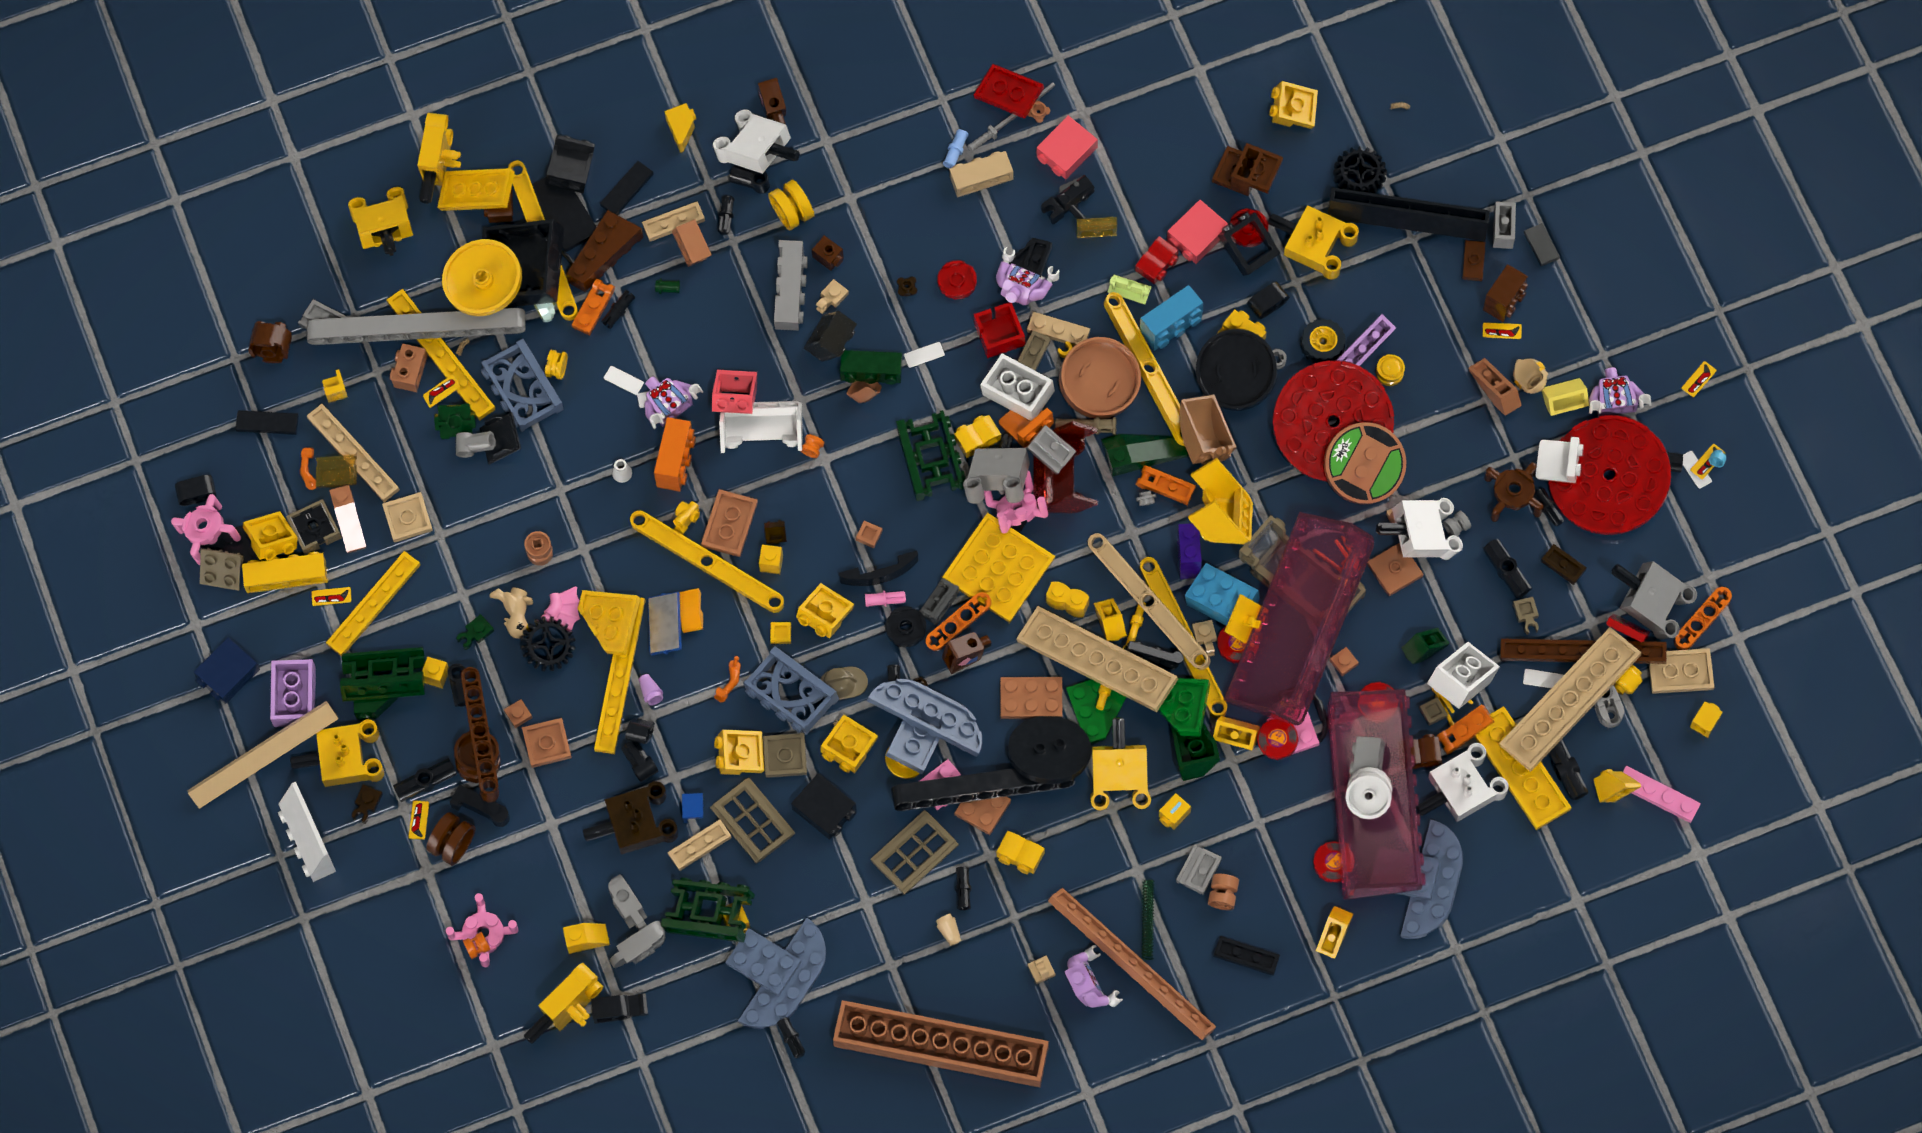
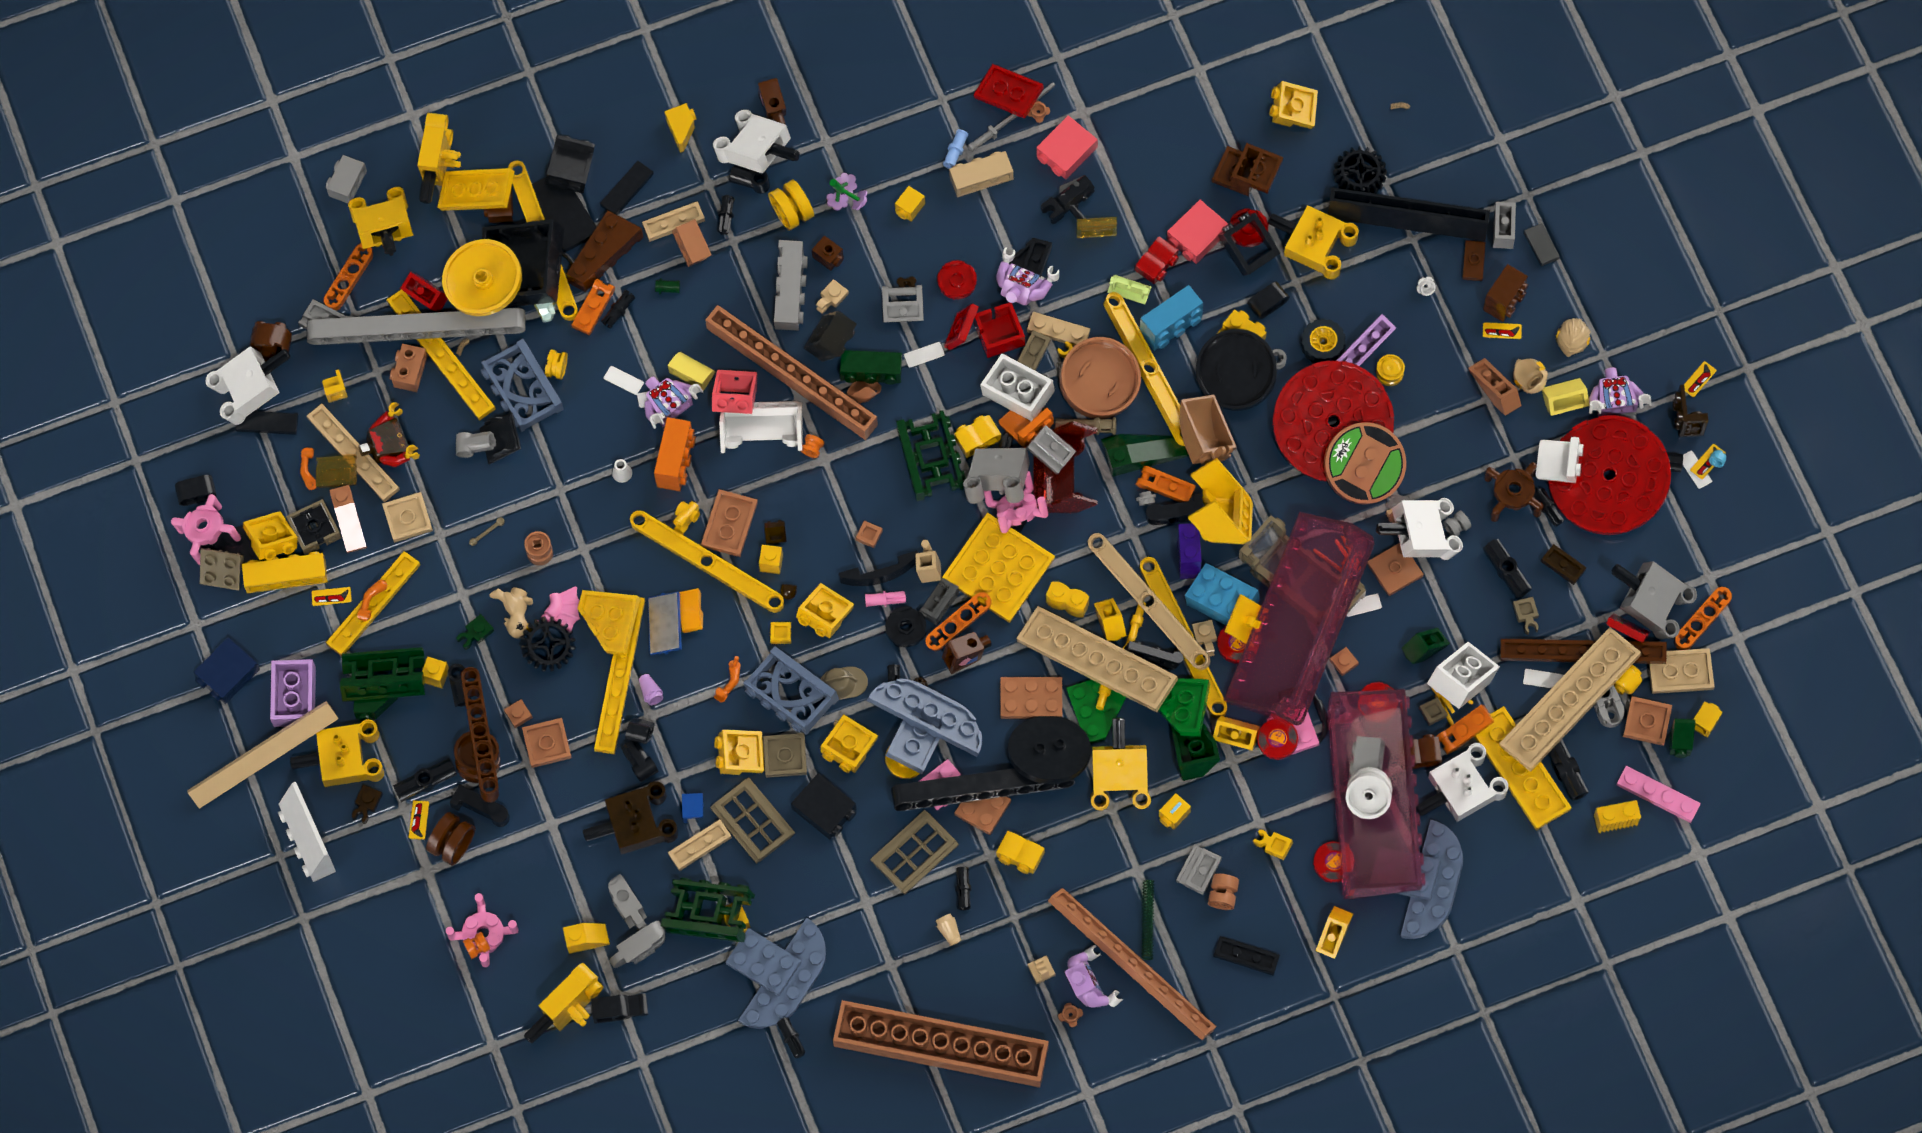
(248, 381): none -> white piece
(346, 179): none -> light grey brick
(351, 278): none -> orange beam
(363, 613): none -> orange piece
(387, 440): none -> torso
(424, 292): none -> red brick
(441, 391): yellow sticker -> none
(454, 420): dark green piece -> none
(499, 522): none -> dark tan hinge
(690, 370): none -> light yellow brick
(788, 591): none -> dark brown hinge
(791, 372): none -> nougat brick
(846, 185): none -> lavender plant
(903, 310): none -> light grey plate
(909, 204): none -> yellow brick
(928, 564): none -> tan brick
(961, 326): none -> red tile
(1064, 1016): none -> nougat plate
(1173, 513): none -> black leg
(1275, 845): none -> yellow plate
(1368, 604): none -> white sticker
(1430, 287): none -> white plate
(1573, 336): none -> tan hair
(1614, 785): yellow slope -> none
(1617, 816): none -> yellow brick
(1647, 721): none -> nougat plate
(1682, 737): none -> dark green slope
(1688, 424): none -> dark brown bracket

